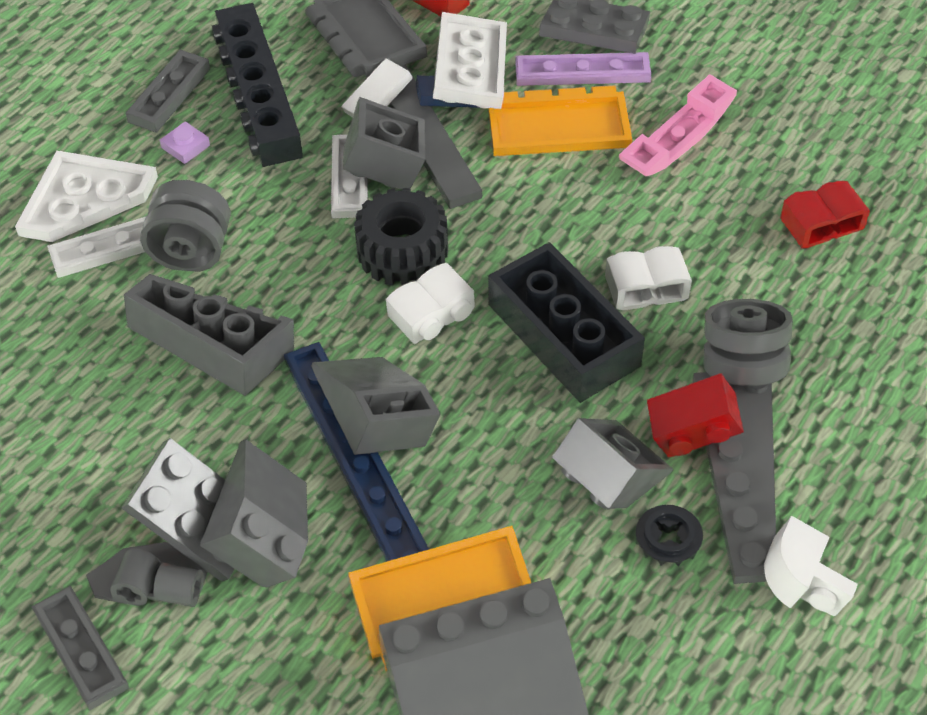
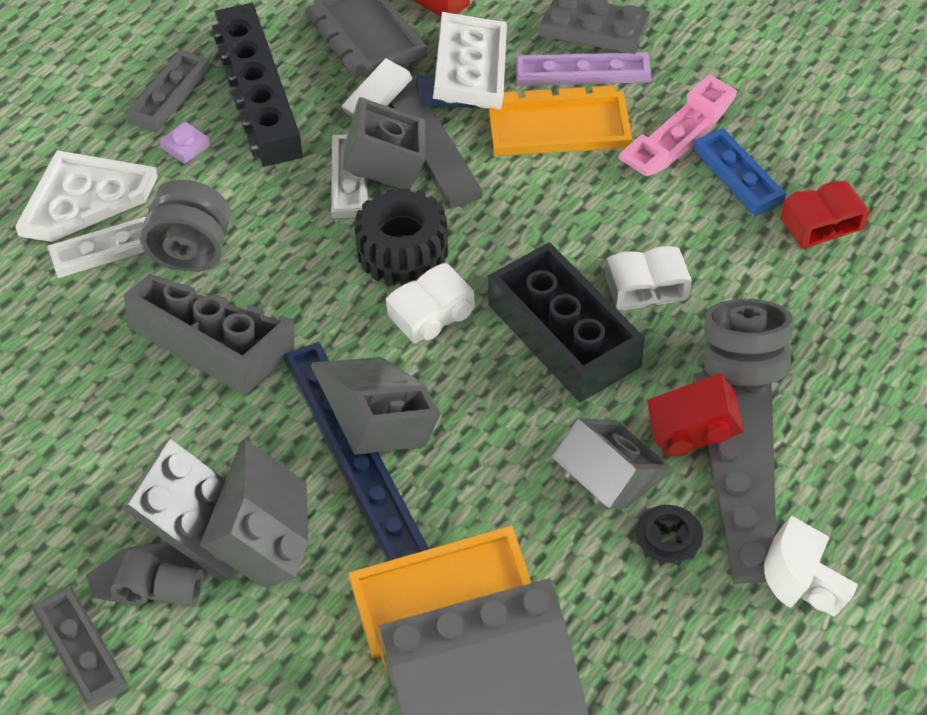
(739, 172): none -> blue plate

